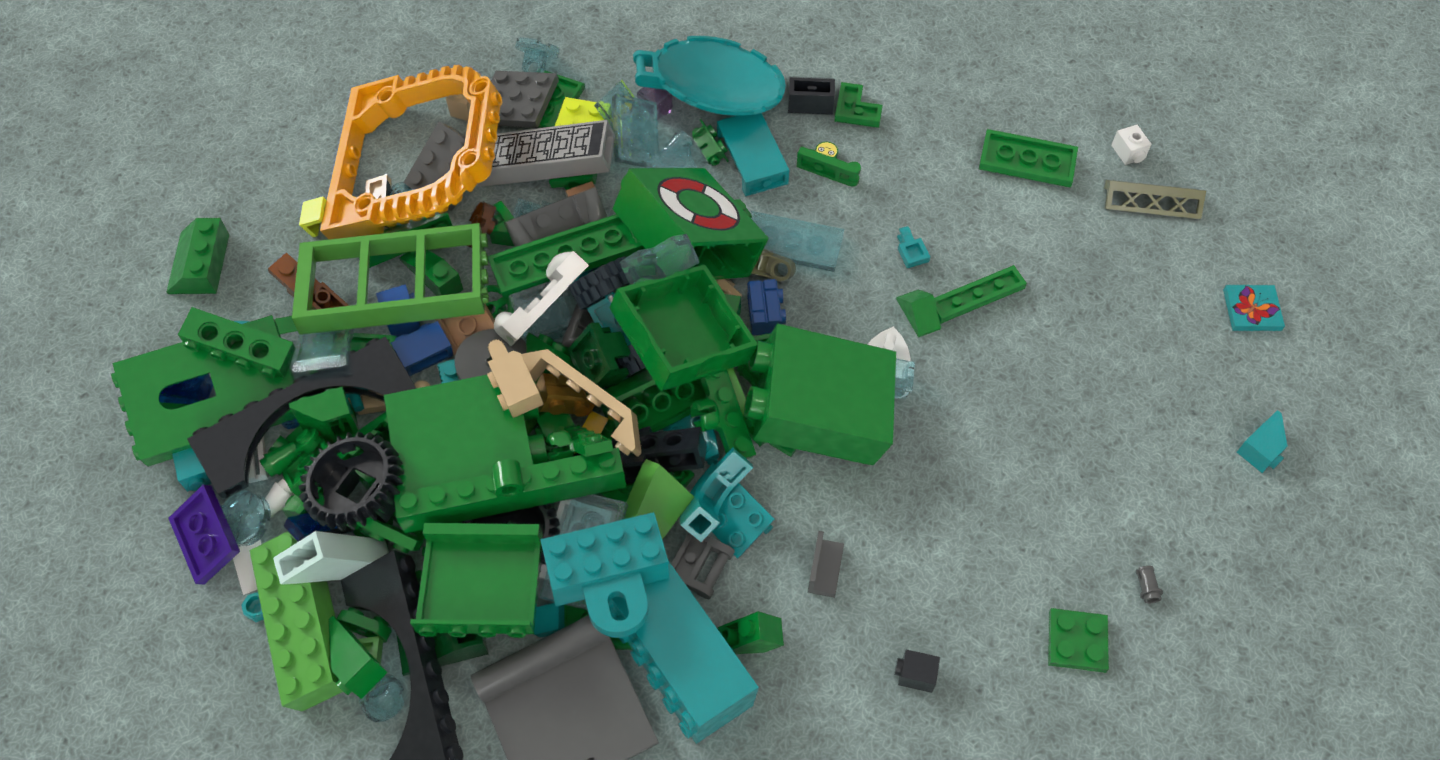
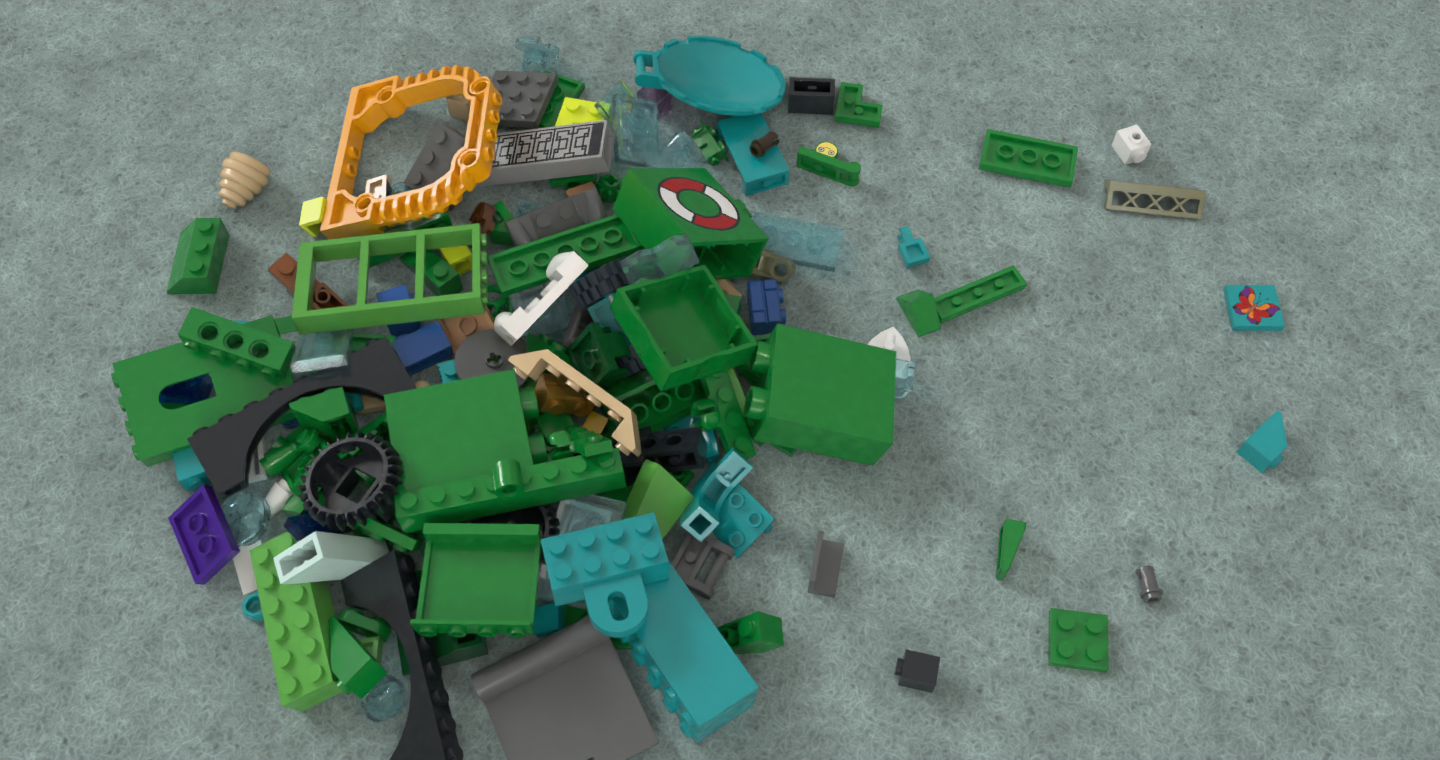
(241, 179): none -> tan piece
(458, 258): none -> neon yellow brick
(513, 379): tan hinge -> none
(608, 187): none -> green gear
(759, 147): none -> dark brown pin
(1009, 540): none -> green slope

